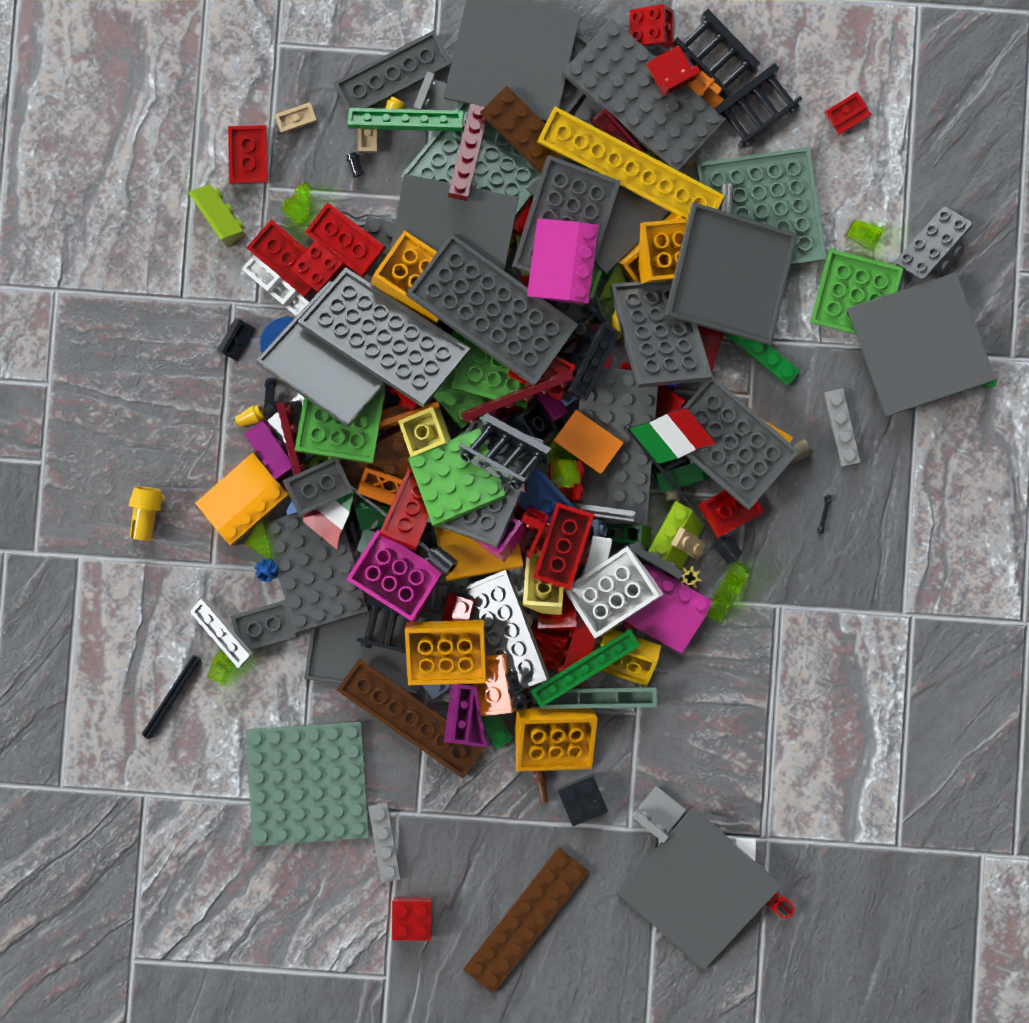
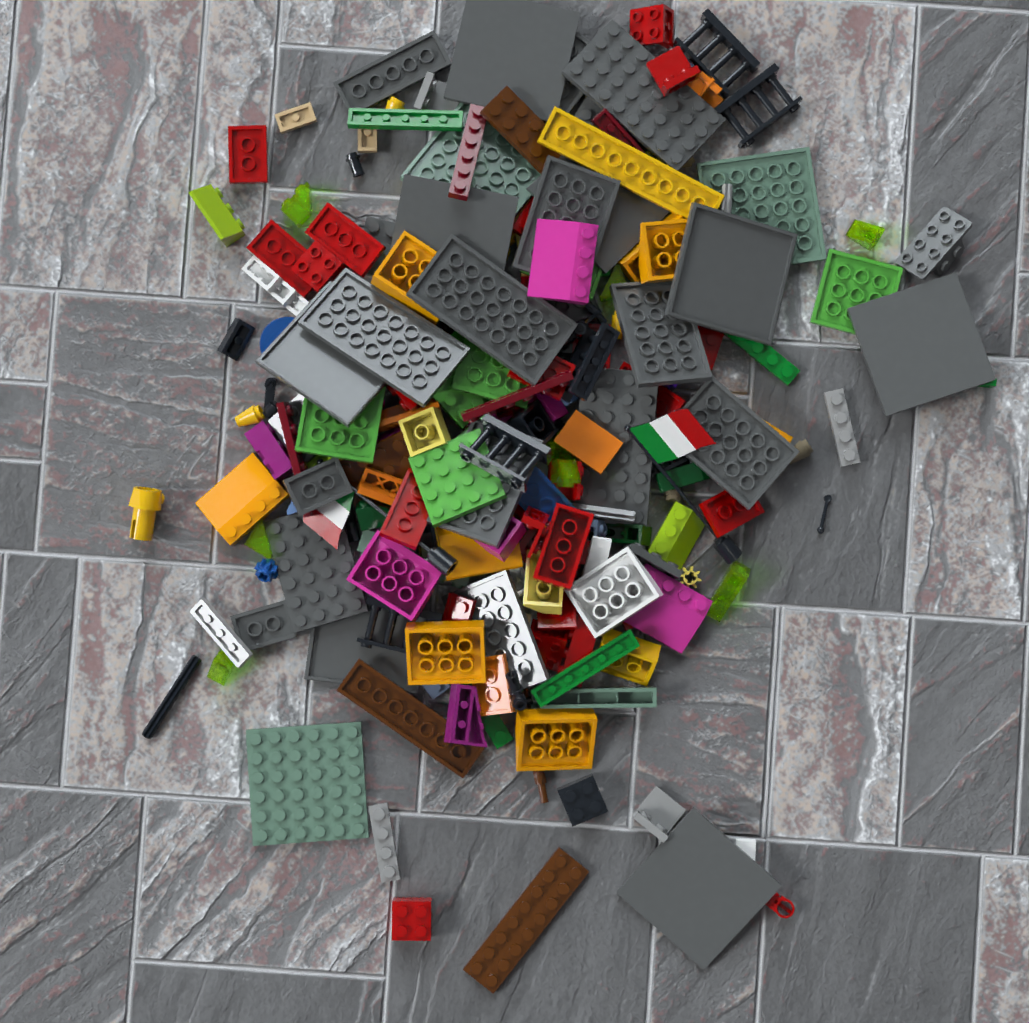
(688, 543): tan plate -> none
(847, 113): red plate -> none

